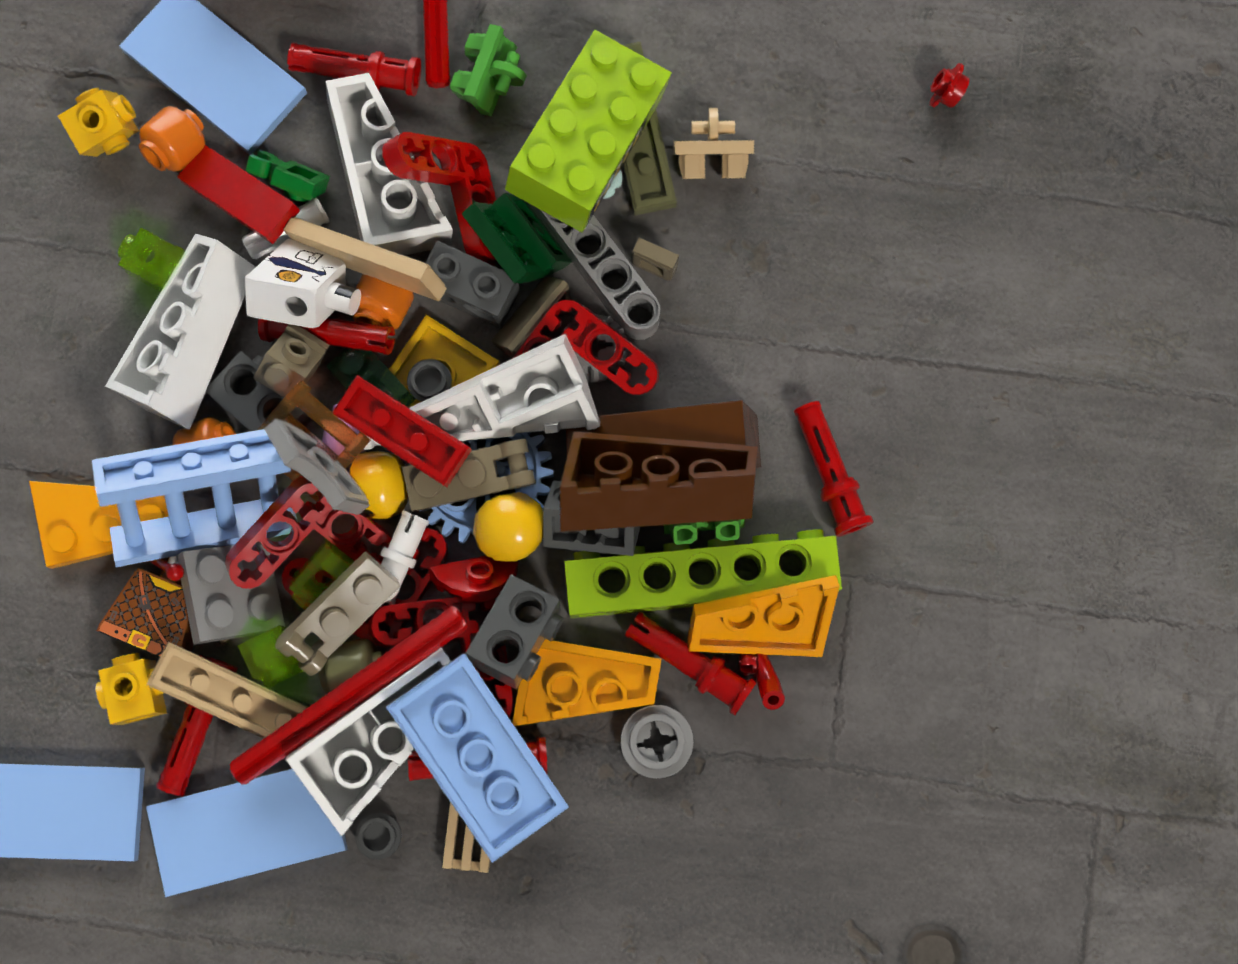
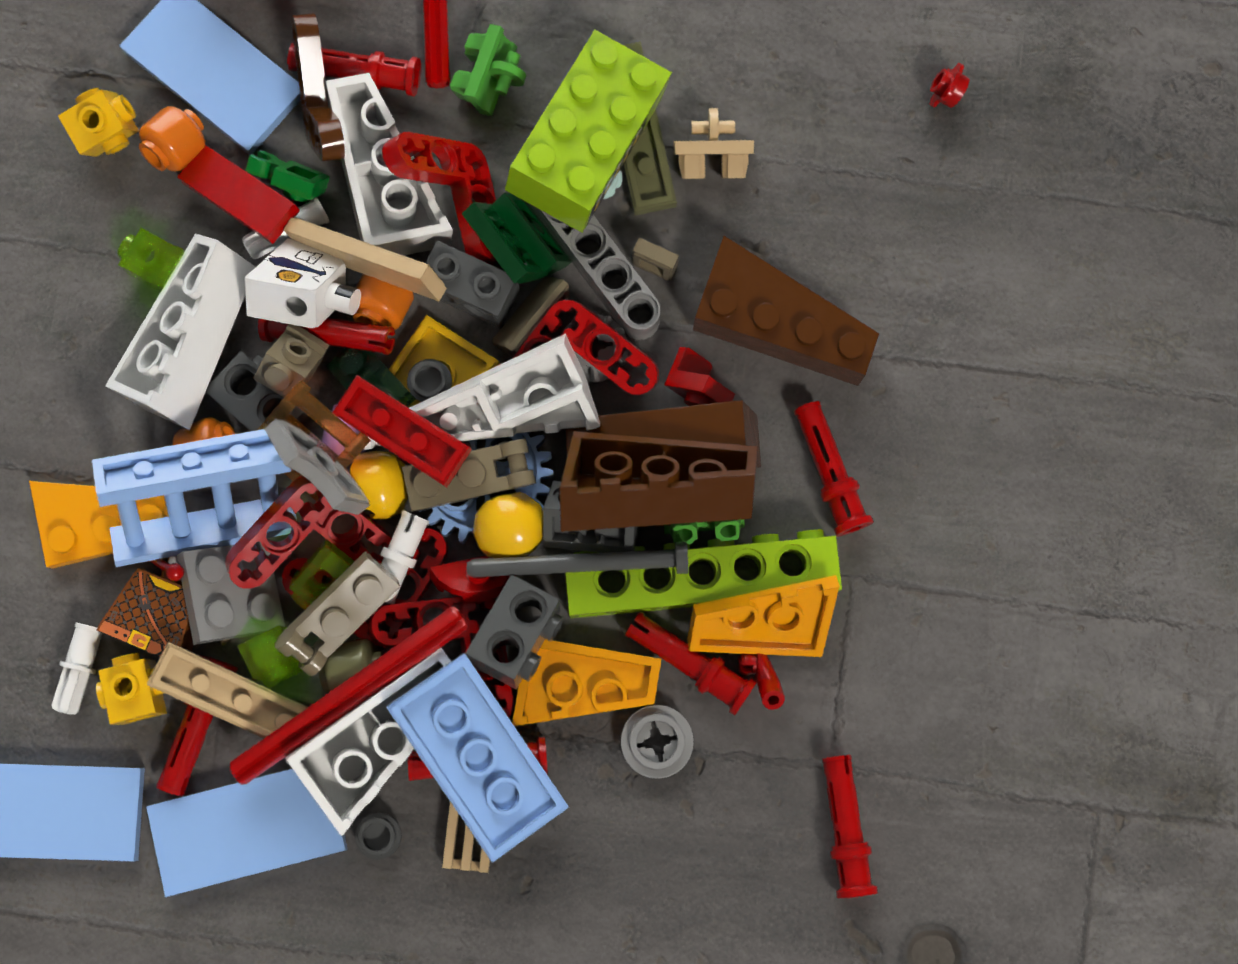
(76, 669): none -> white axle
(320, 122): none -> reddish brown beam
(582, 562): none -> dark grey bar
(691, 380): none -> red bracket
(779, 317): none -> reddish brown wedge
(849, 849): none -> red pin

